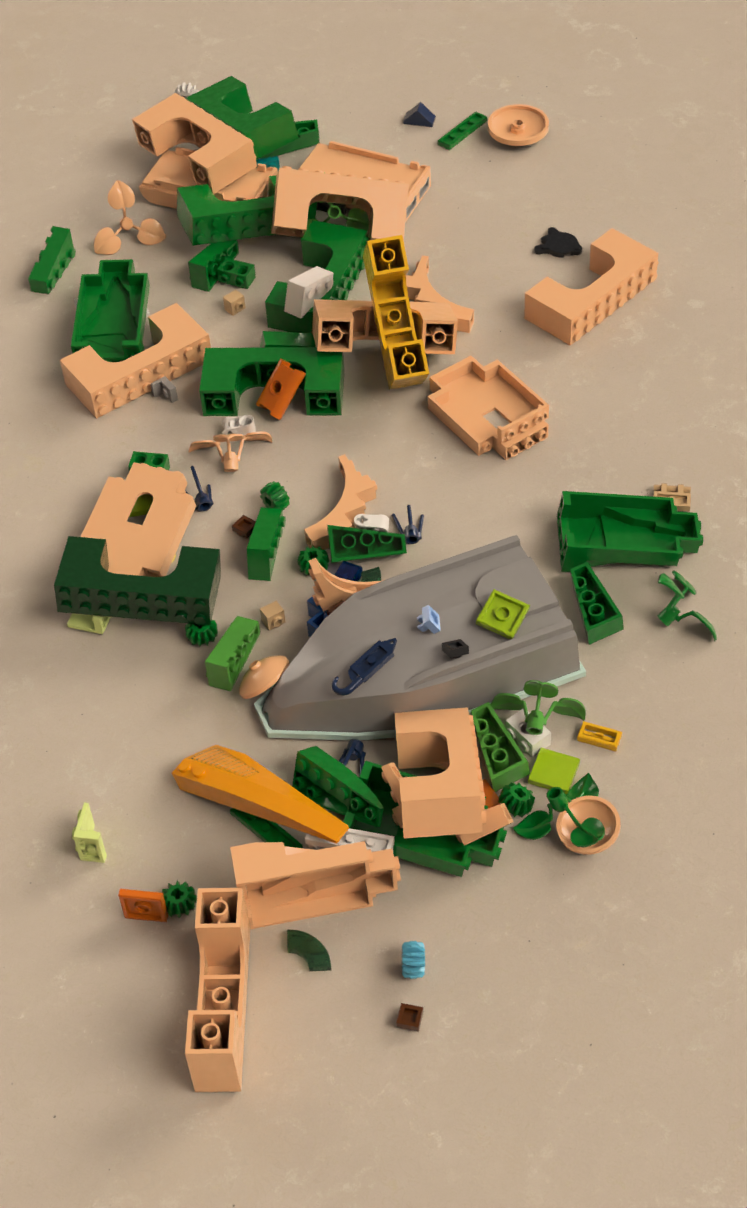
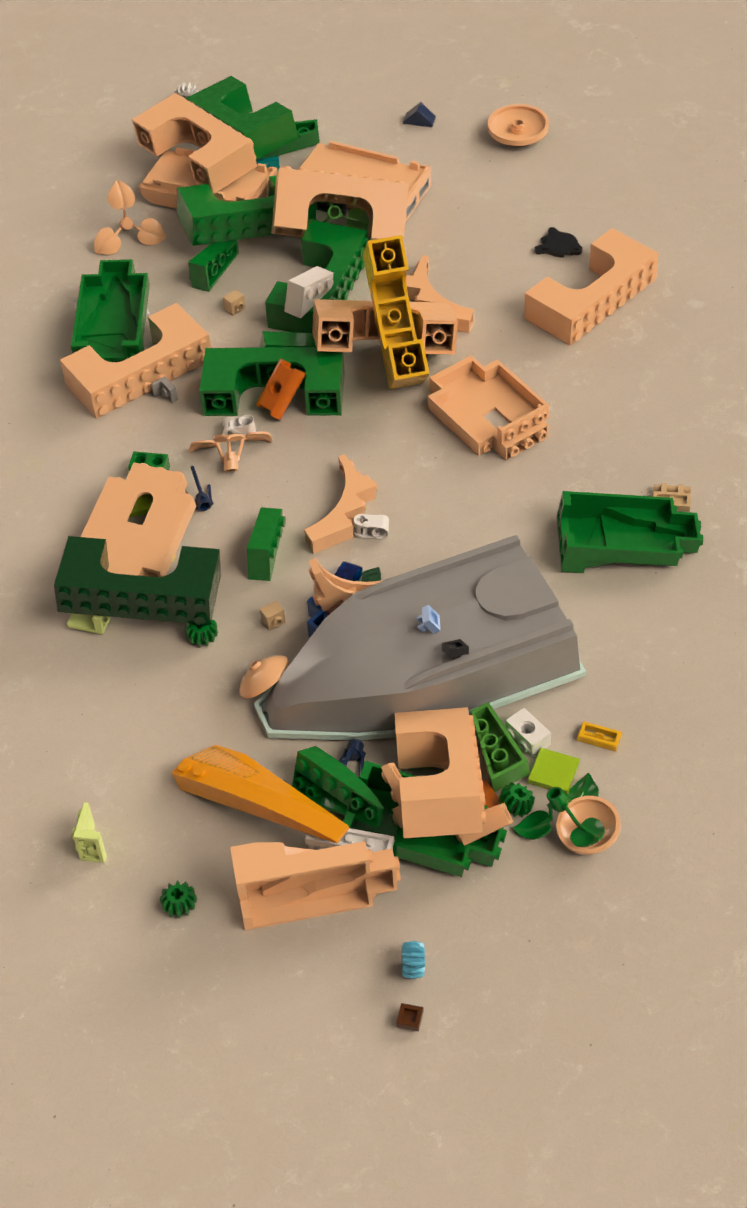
(52, 261): green wedge -> none
(143, 905): orange tile -> none
(218, 1025): light nougat arch -> none
(231, 653): bright green wedge -> none
(236, 273): green brick -> none
(243, 526): reddish brown plate -> none
(265, 829): green tile -> none
(274, 496): green gear -> none
(309, 554): green gear -> none
(310, 949): clear green tile -> none
(356, 543): green wedge -> none
(367, 665): dark blue plate -> none
(412, 534): dark blue plant -> none
(462, 130): green tile -> none
(502, 614): lime tile -> none
(536, 719): bright green plant -> none
(595, 605): green wedge -> none
(671, 612): green plant -> none

